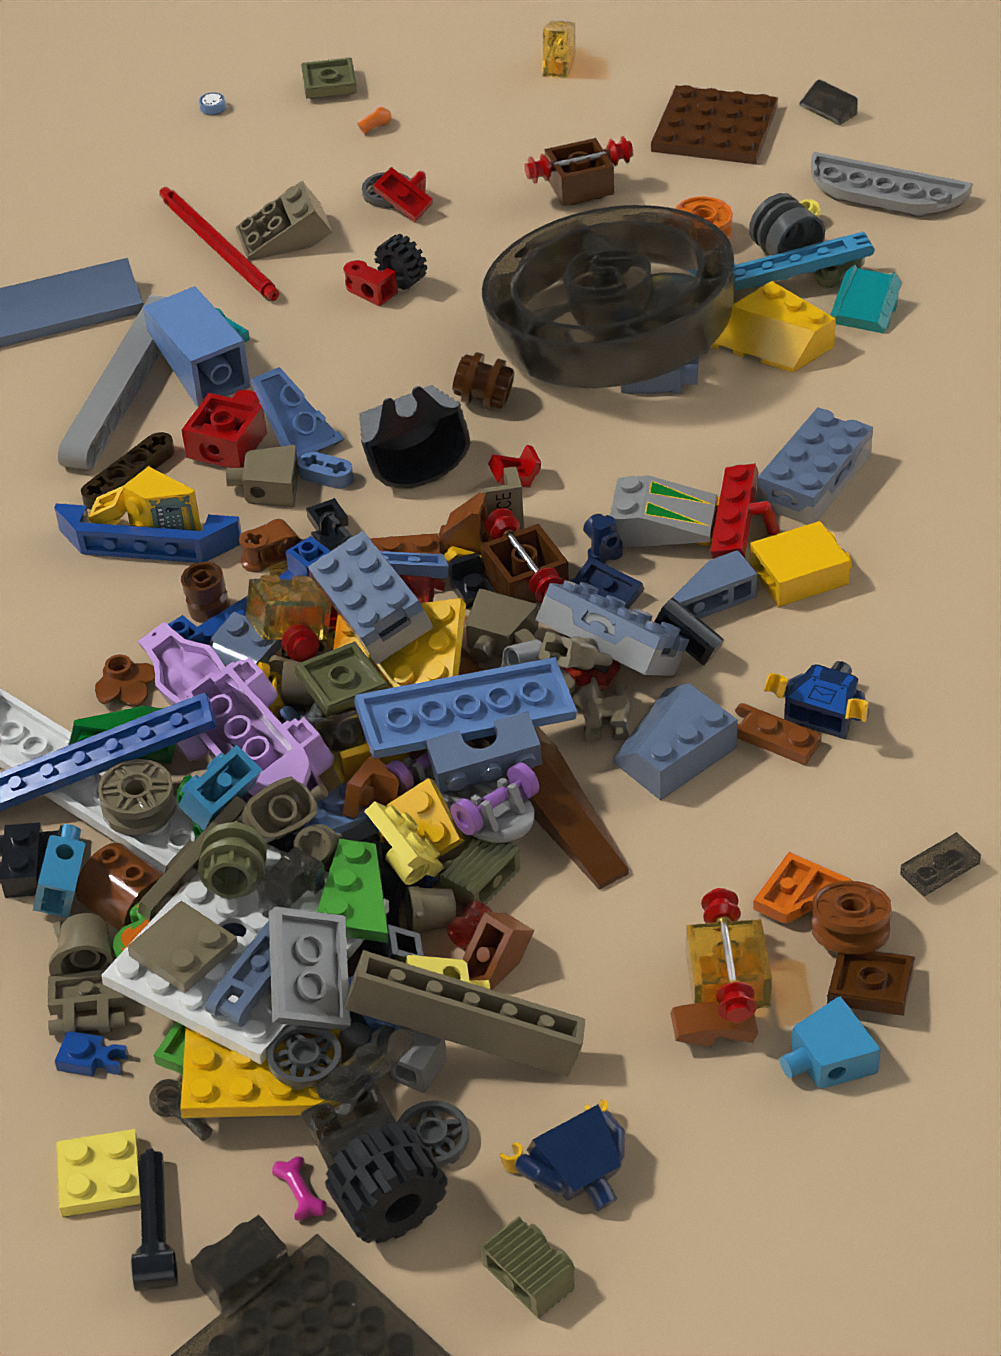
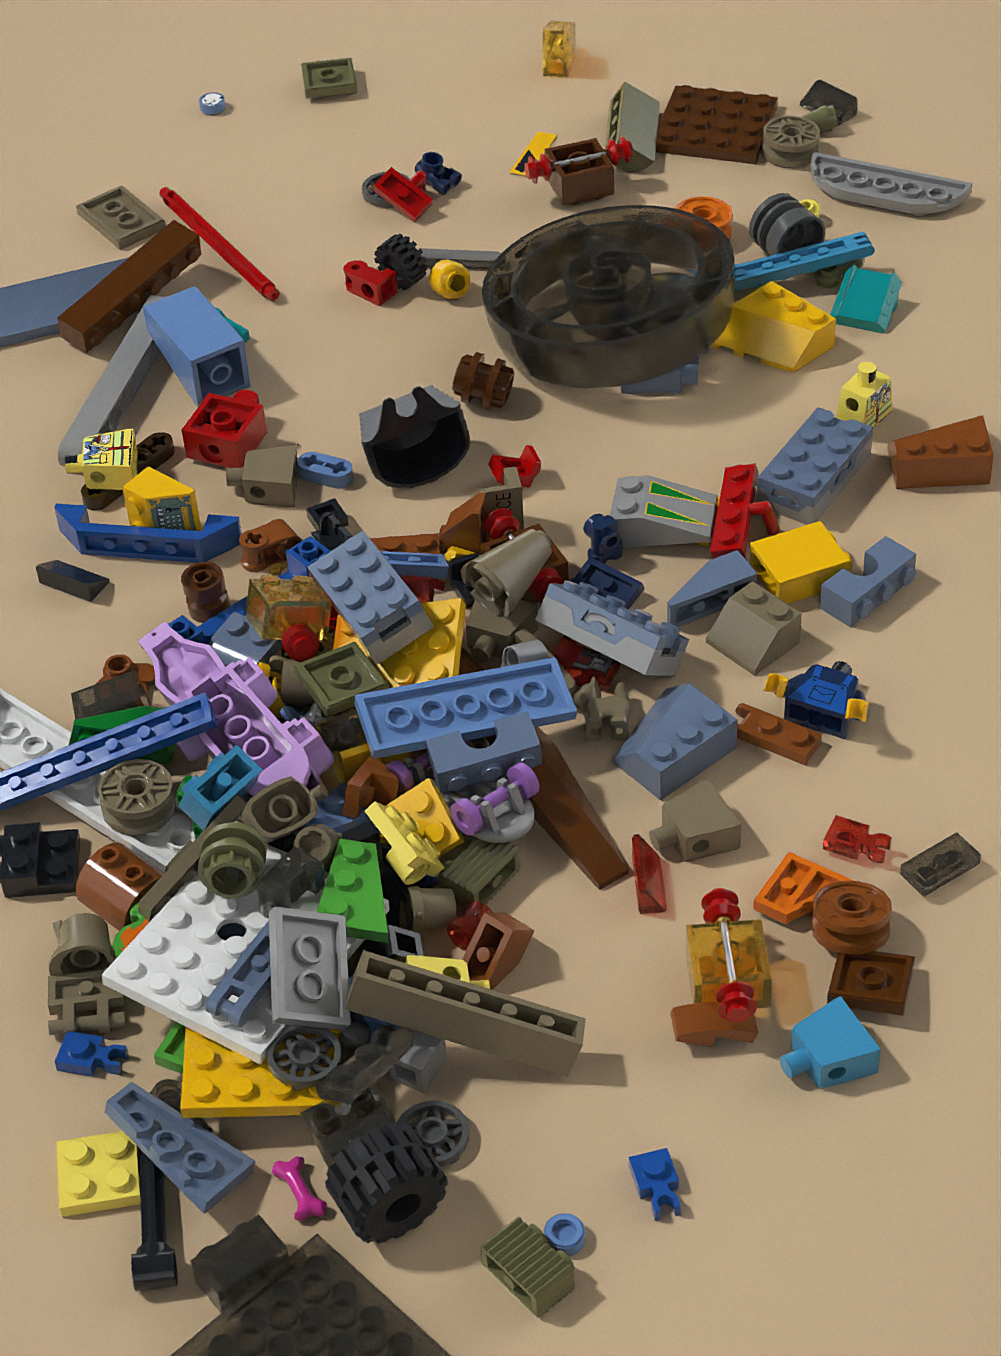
(60, 872): dark azure torso -> none
(71, 579): none -> black slope
(106, 460): none -> light yellow torso
(108, 508): yellow bracket -> none
(109, 696): none -> clear smoke brick
(120, 217): none -> dark tan tile
(129, 286): none -> reddish brown brick
(182, 946): dark tan plate -> none
(183, 1150): none -> sand blue wing
(285, 224): dark tan slope -> none
(292, 415): medium blue wing -> none
(379, 117): orange arm -> none
(437, 174): none -> dark blue plate
(449, 279): none -> yellow head
(467, 258): none -> light grey axle
(507, 571): none -> dark tan cone
(536, 147): none -> yellow sticker
(565, 1233): none -> medium blue tile
(573, 651): dark tan animal -> none
(574, 1156): dark blue torso -> none
(635, 118): none -> olive brick
(647, 877): none -> clear red slope
(656, 1177): none -> blue plate
(697, 824): none -> dark tan torso
(703, 640): black brick -> none
(755, 628): none -> dark tan slope
(790, 141): none -> dark tan wheel
(824, 117): none -> olive cone
(852, 838): none -> clear red plate
(866, 396): none -> light yellow torso
(885, 571): none -> sand blue arch
(943, 456): none -> dark orange wedge

